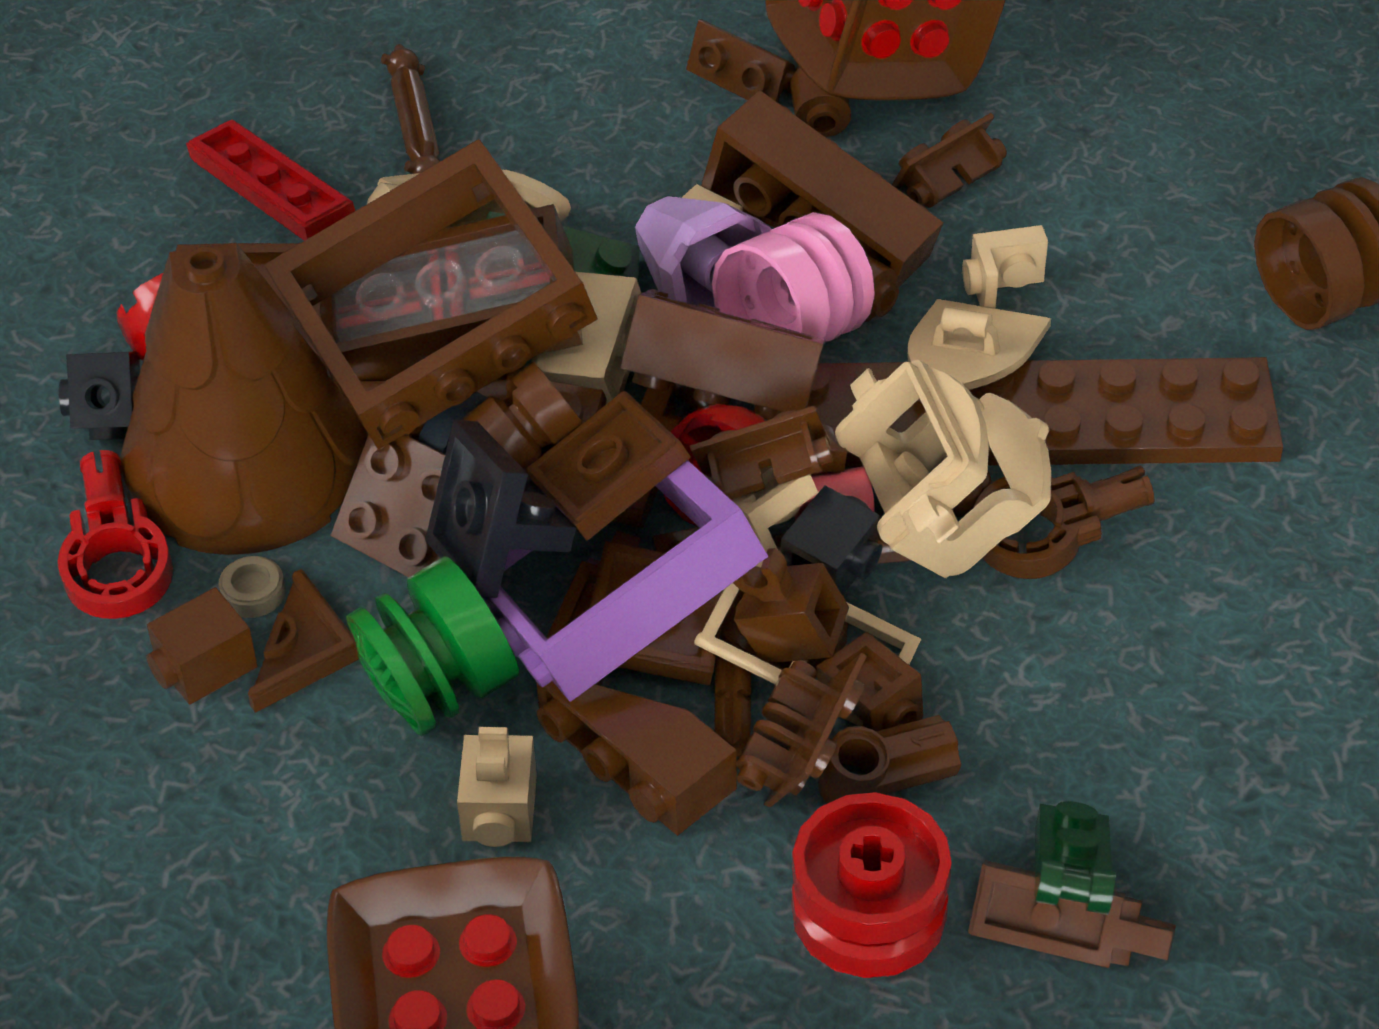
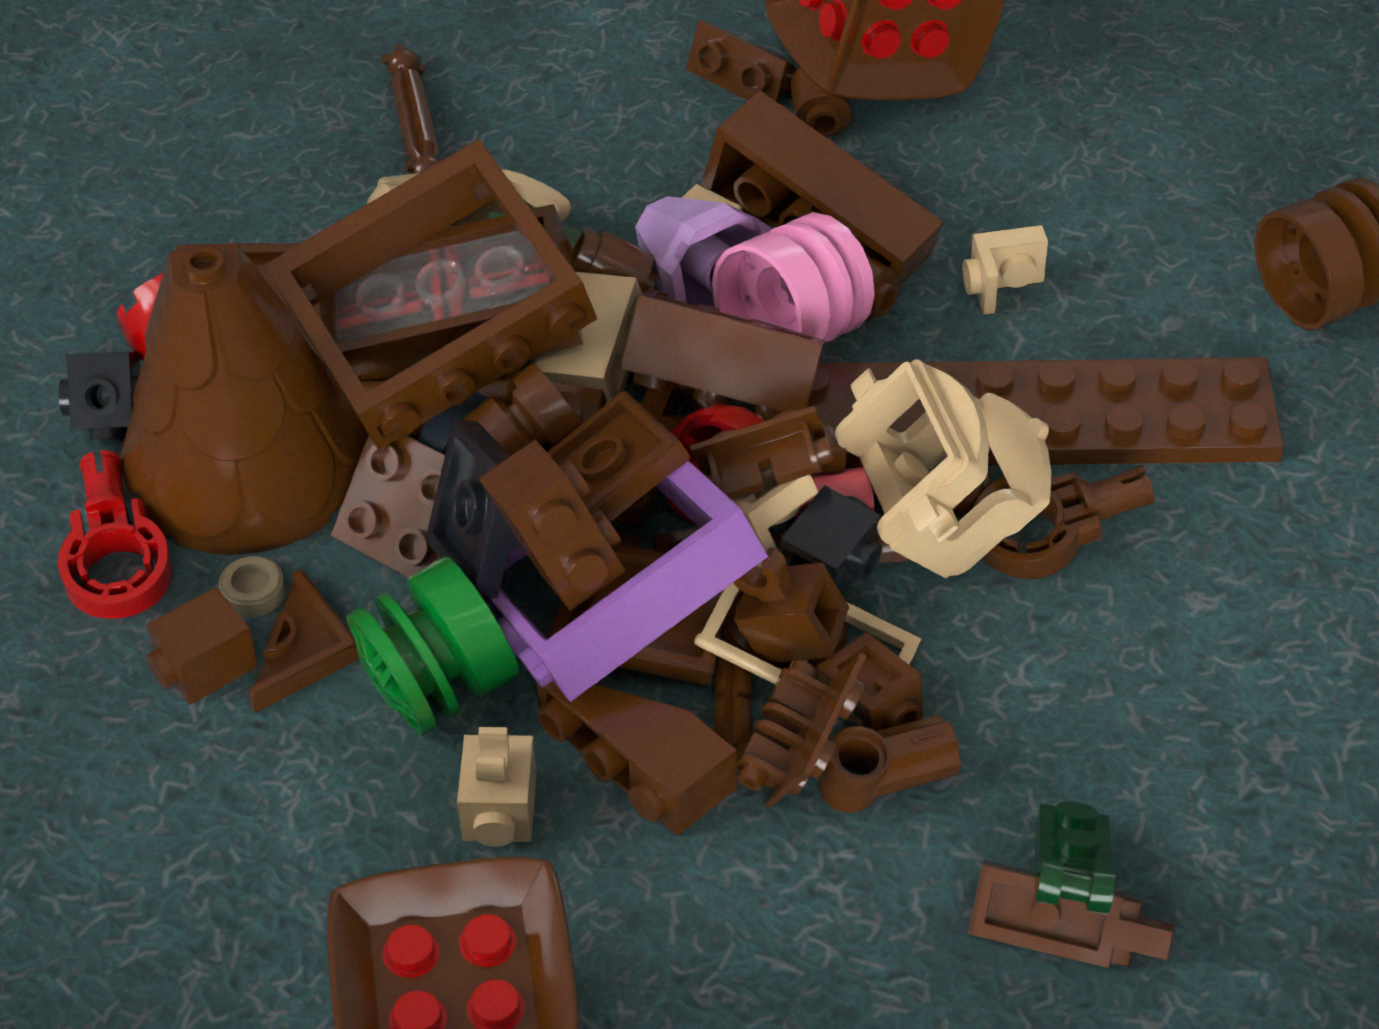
(269, 179): red tile -> none
(553, 523): none -> reddish brown brick
(613, 256): none -> reddish brown brick
(870, 884): red wheel -> none
(963, 147): reddish brown hinge -> none
(975, 341): tan shield -> none

